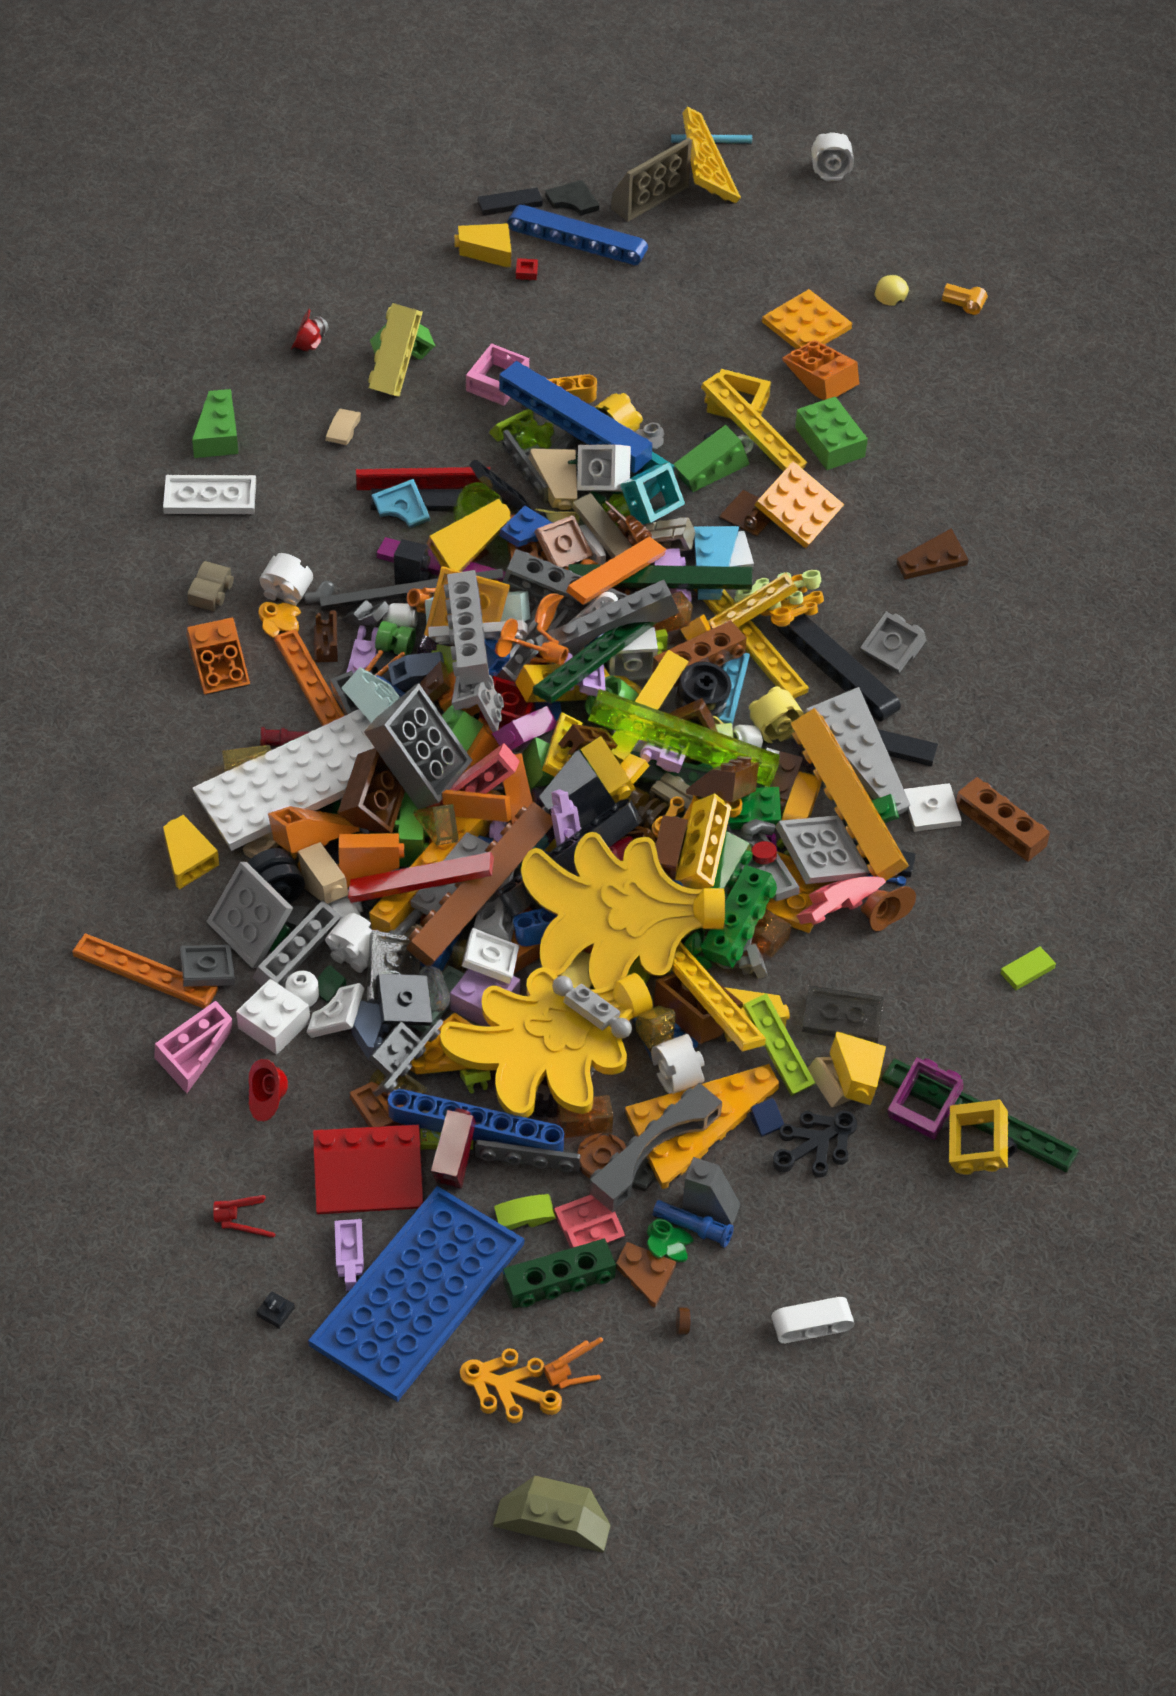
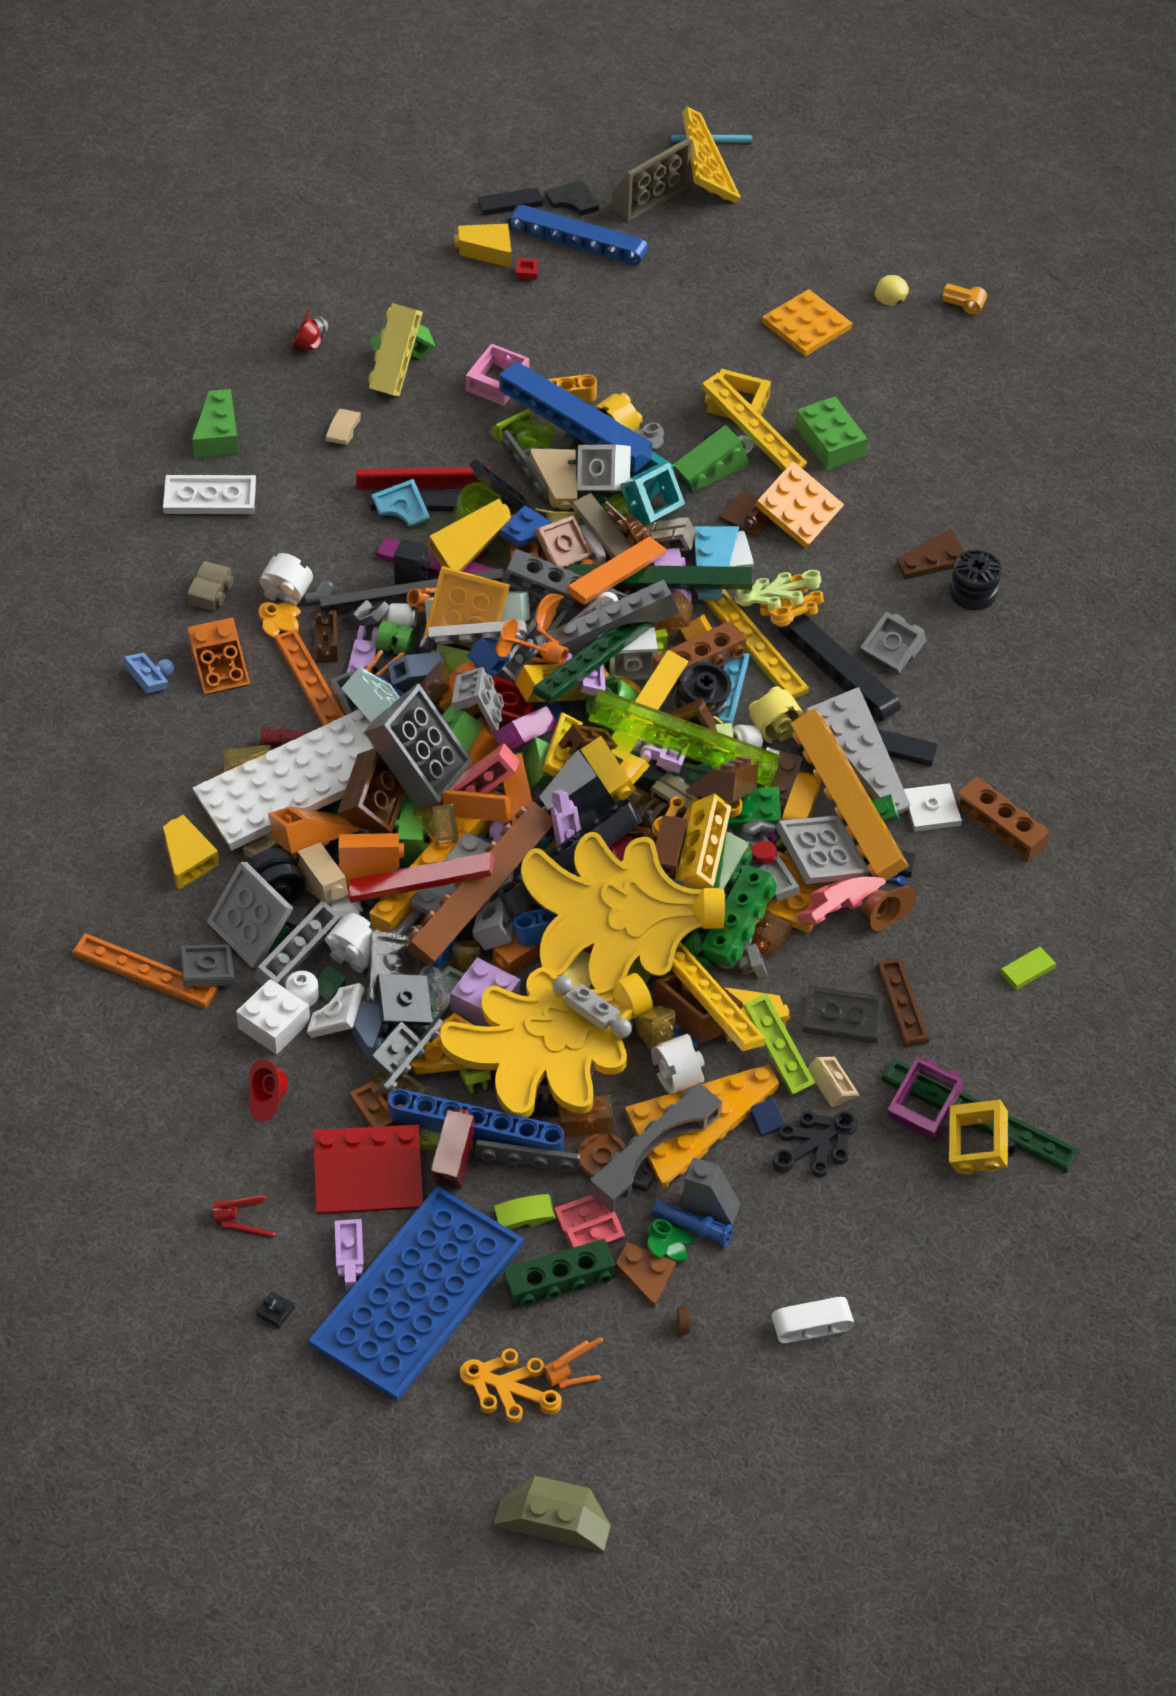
(148, 675): none -> medium blue plate
(193, 1045): bright pink wedge -> none
(467, 628): light grey brick -> none
(490, 955): white plate -> none
(756, 602): yellow tile -> none
(823, 369): orange slope -> none
(832, 156): white brick -> none
(857, 1066): yellow slope -> none
(902, 1002): none -> reddish brown tile
(975, 579): none -> black wheel

